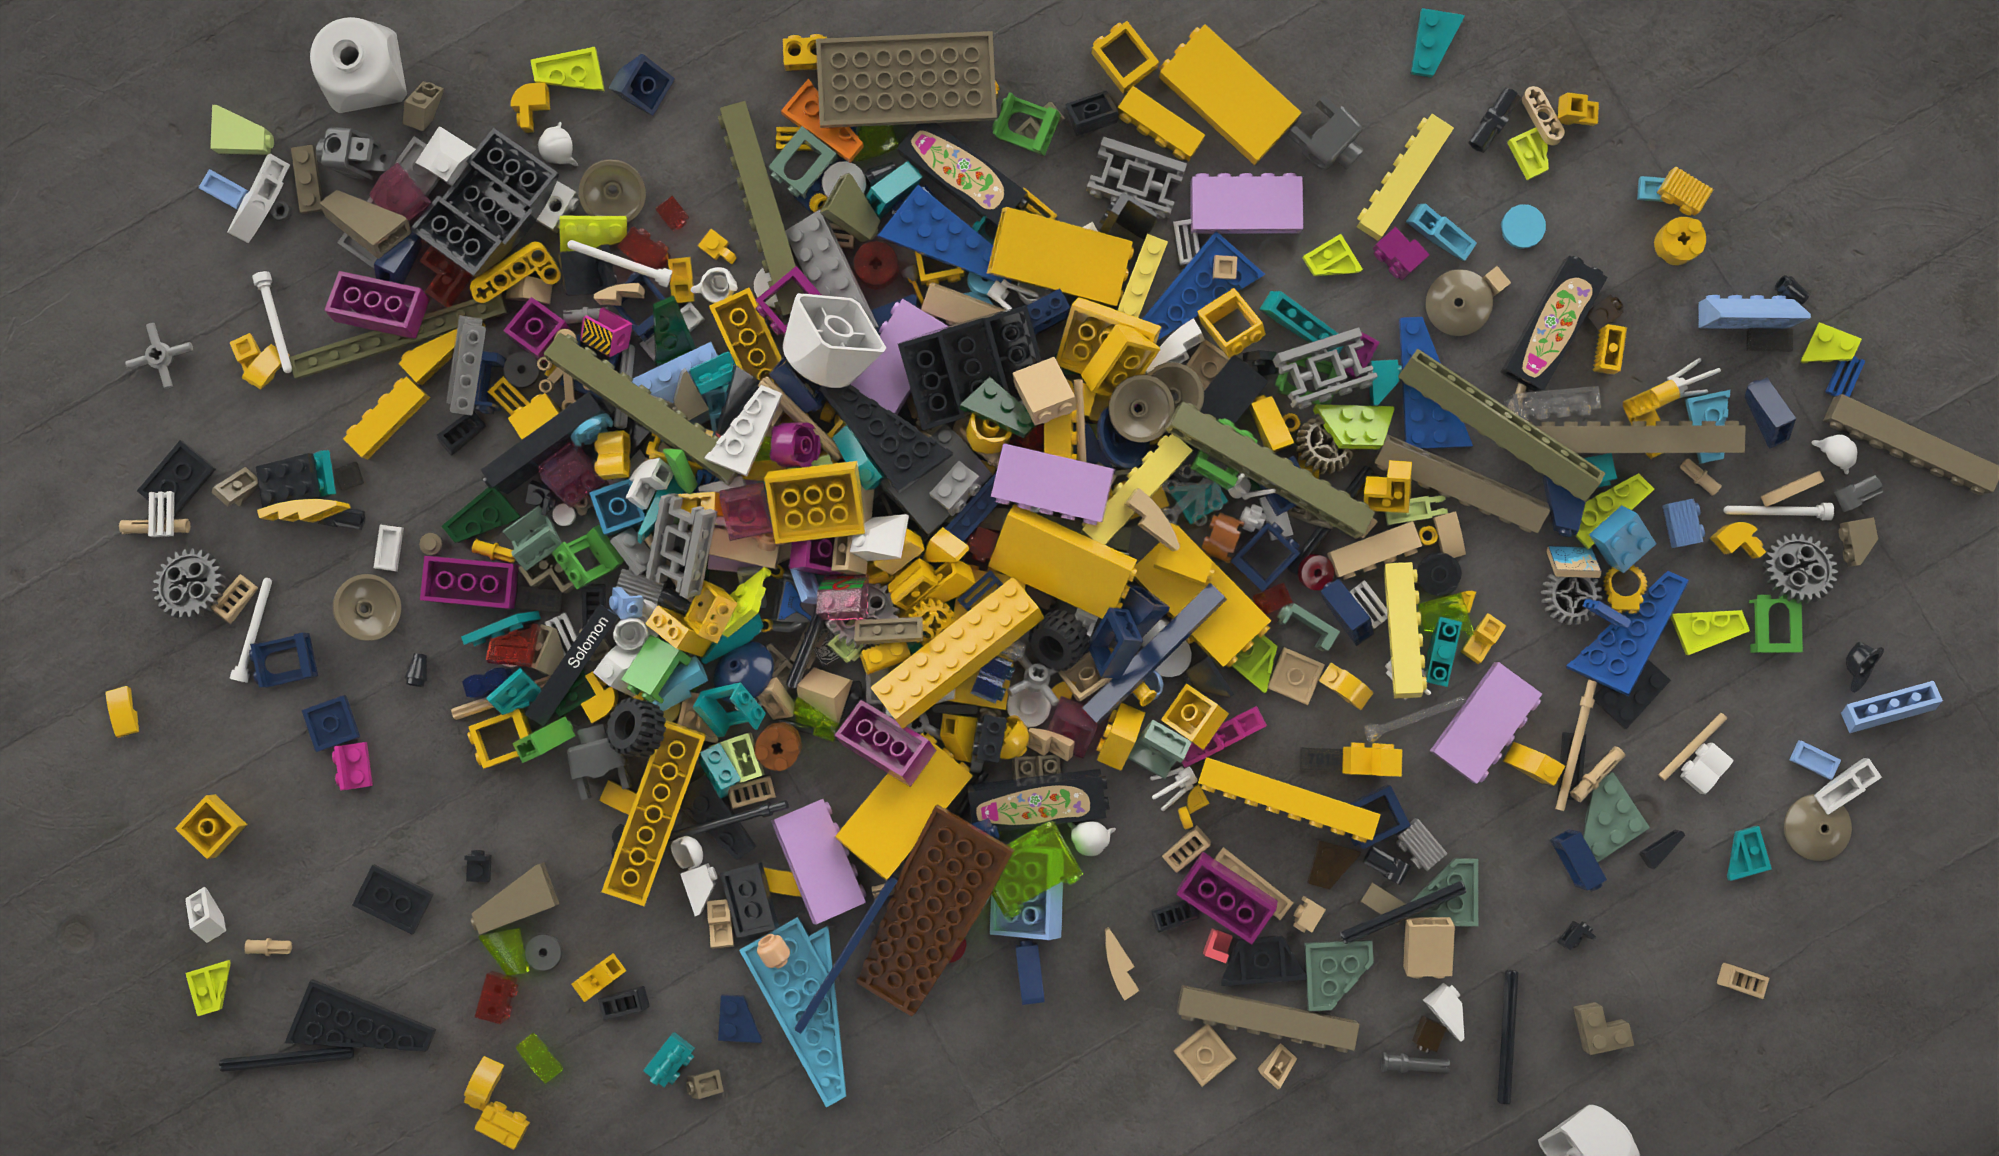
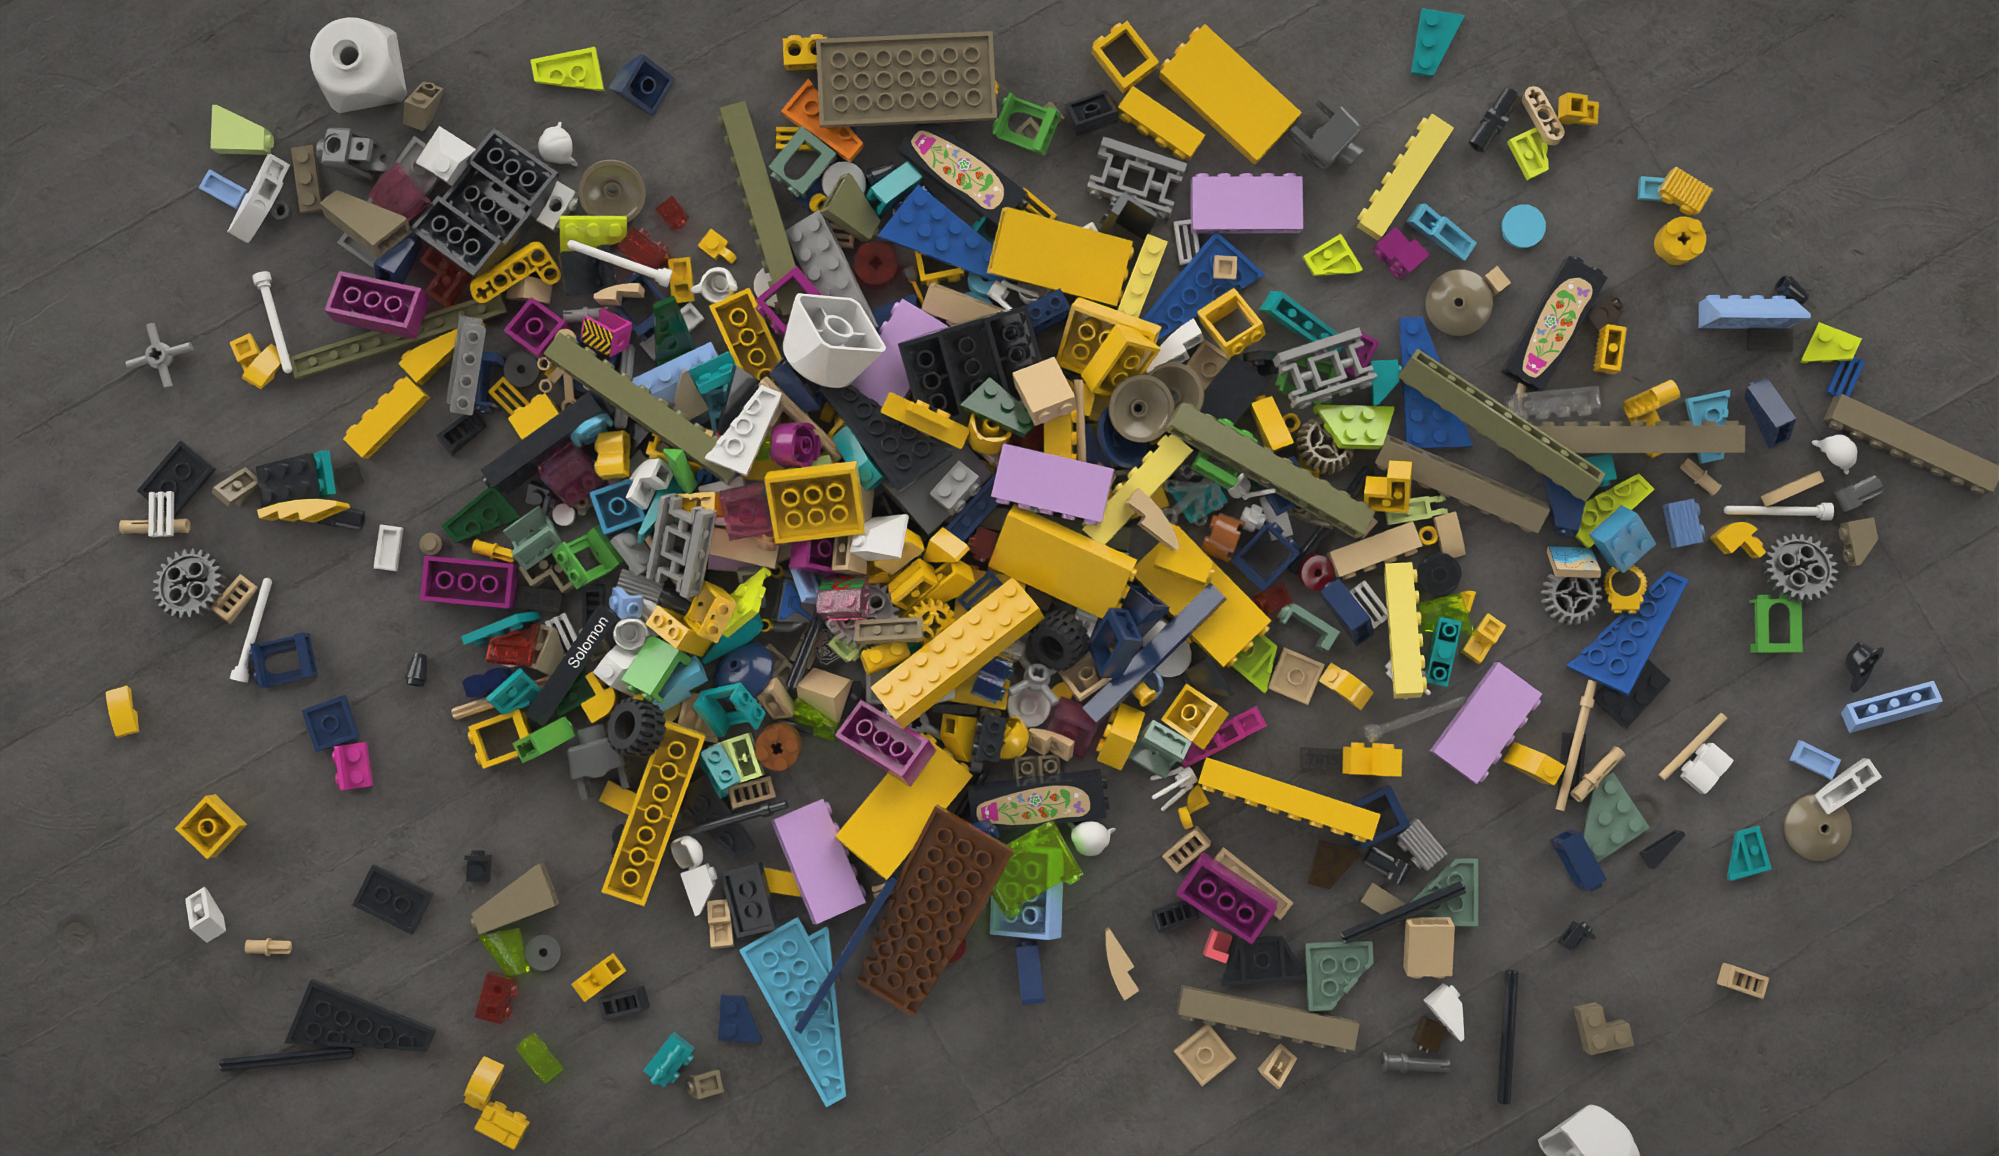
(208, 987): neon yellow wing -> none
(381, 603): dark tan dish -> none
(528, 99): yellow brick -> none
(773, 951): light nougat head -> none
(876, 141): clear neon green slope -> none
(925, 420): none -> yellow bracket
(1308, 915): tan brick -> none
(1606, 613): blue tile -> none
(1682, 383): white plant -> none
(1707, 629): neon yellow wing -> none

